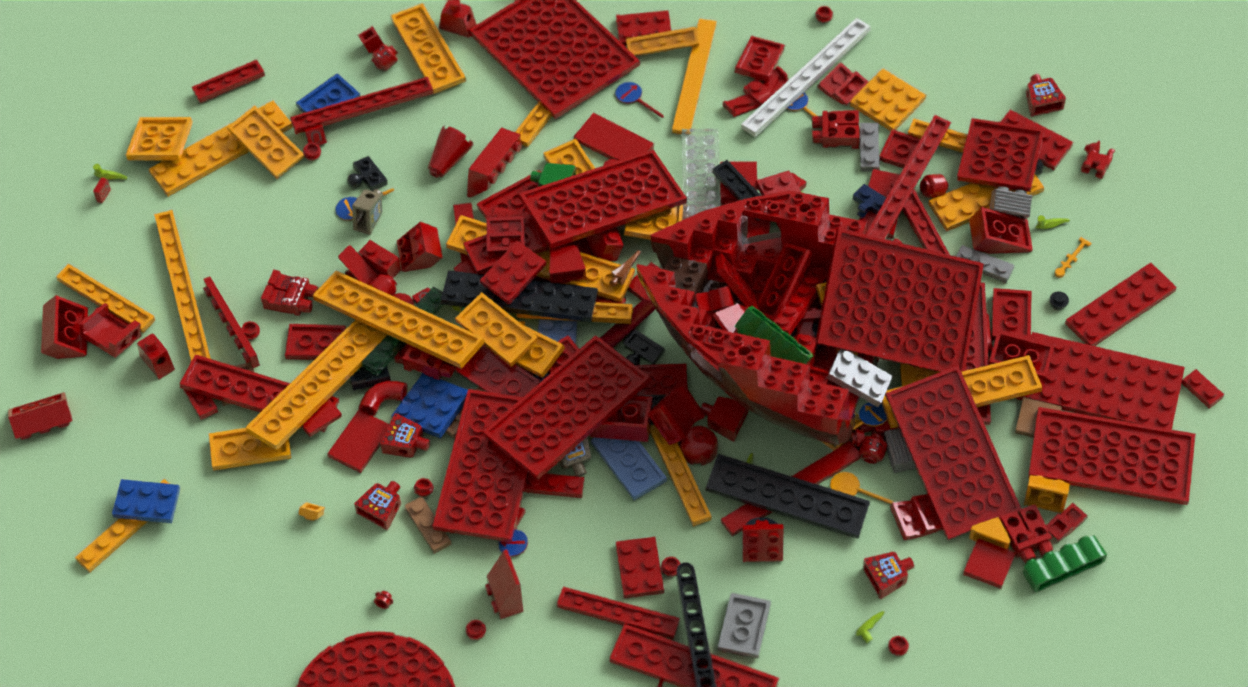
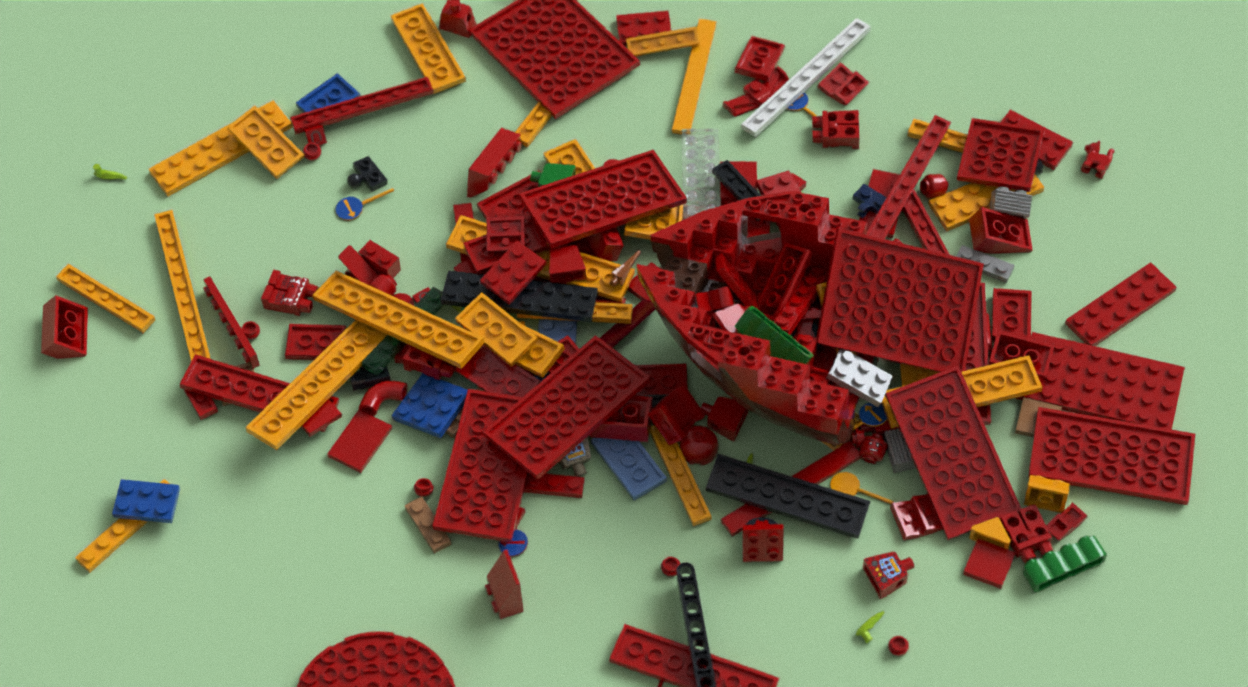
(40, 416): red slope -> none
(102, 190): red tile -> none
(109, 331): red panel -> none
(150, 351): red torso -> none
(159, 138): light orange plate -> none
(228, 81): red plate -> none
(240, 449): light orange plate -> none
(311, 511): light orange plate -> none
(367, 211): dark tan torso -> none
(370, 39): red plate -> none
(380, 504): red torso -> none
(383, 599): red plate -> none
(384, 57): red head -> none
(403, 438): red torso -> none
(419, 248): red slope -> none
(448, 151): red cone -> none
(475, 629): red plate -> none
(611, 139): red tile -> none
(618, 612): red plate -> none
(631, 92): blue piece -> none
(639, 567): red plate -> none
(642, 348): black plate -> none
(744, 625): light grey plate -> none
(824, 14): red plate -> none
(869, 146): light grey plate -> none
(887, 100): light orange plate -> none
(898, 148): red tile -> none
(1044, 96): red torso -> none
(1049, 223): lime bar -> none
(1059, 300): black plate -> none
(1060, 272): light orange piece -> none
(1202, 388): red plate -> none

